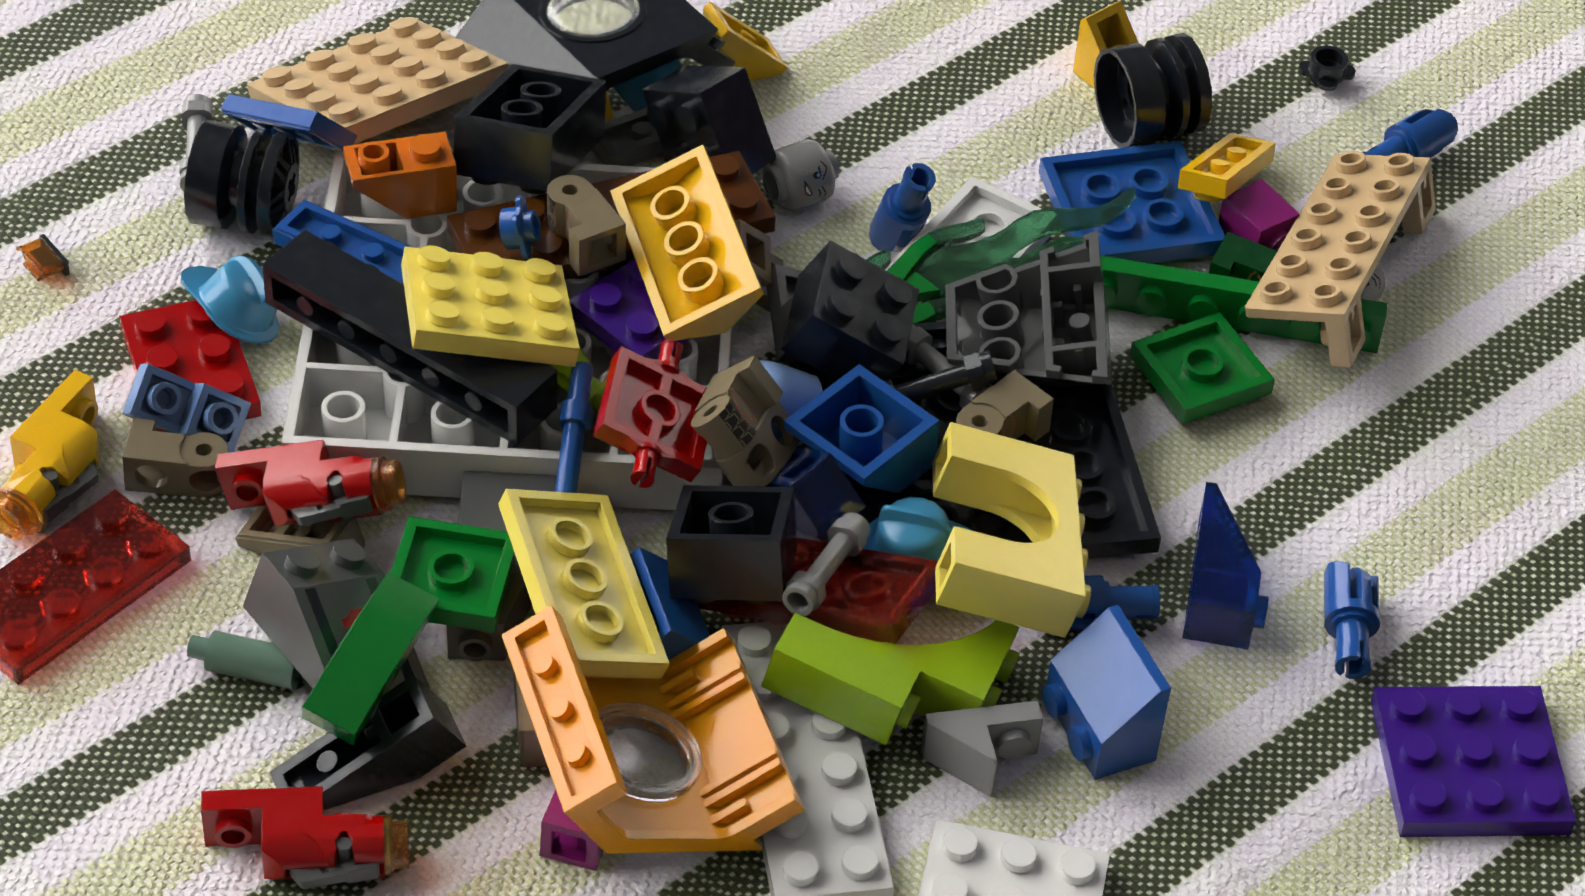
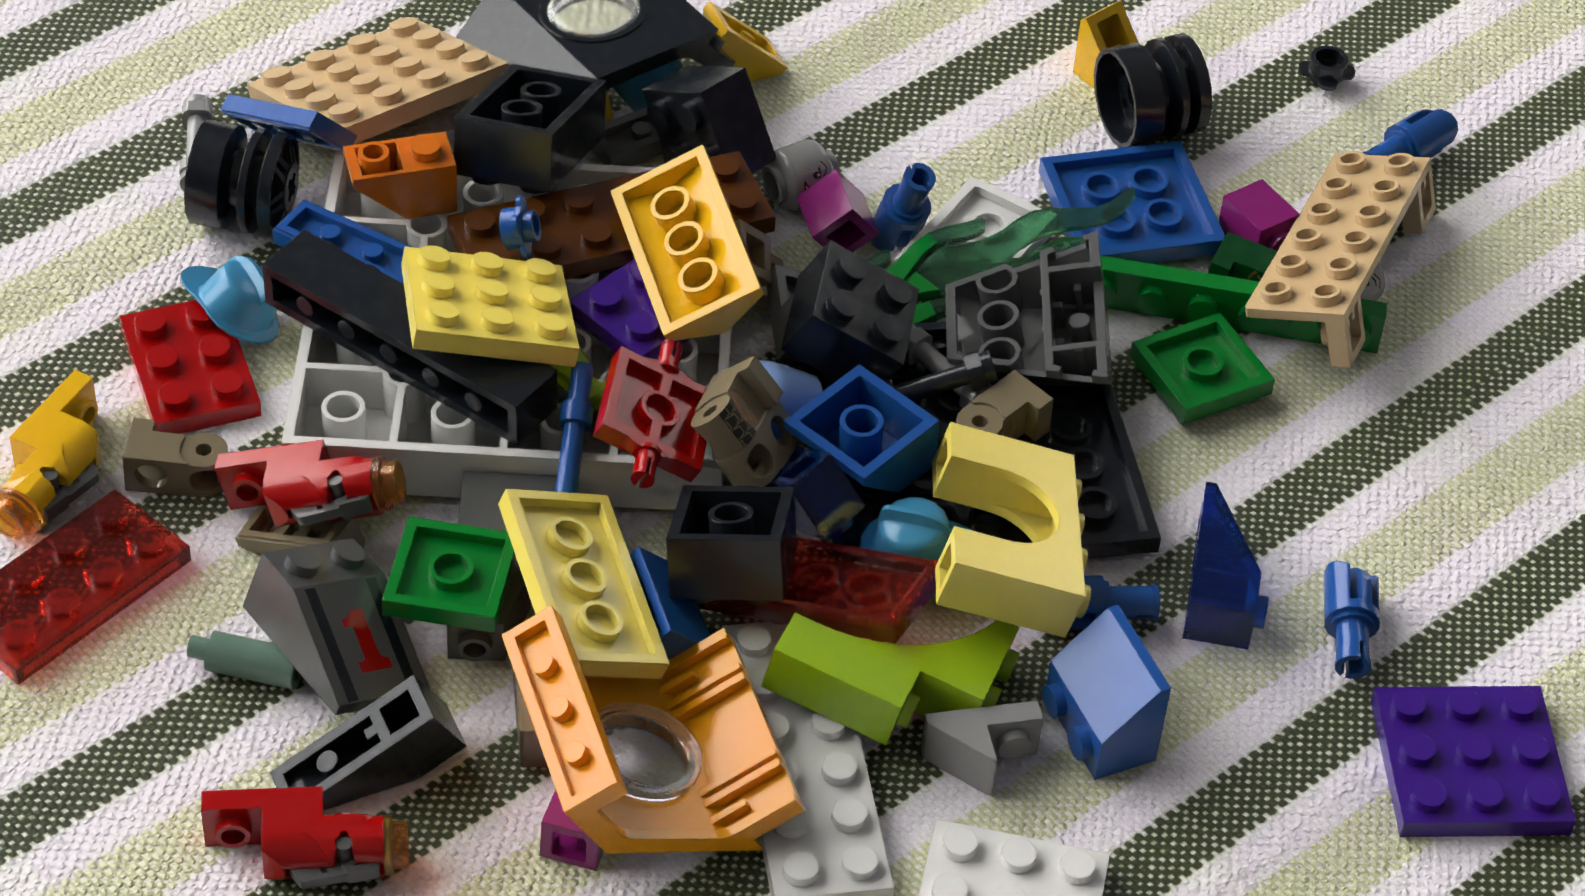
(43, 258): clear orange piece -> none
(185, 406): medium blue slope -> none
(369, 658): green slope -> none
(587, 222): dark tan leg -> none
(807, 589): light grey bar -> none
(837, 212): none -> magenta brick
(1225, 167): yellow plate -> none

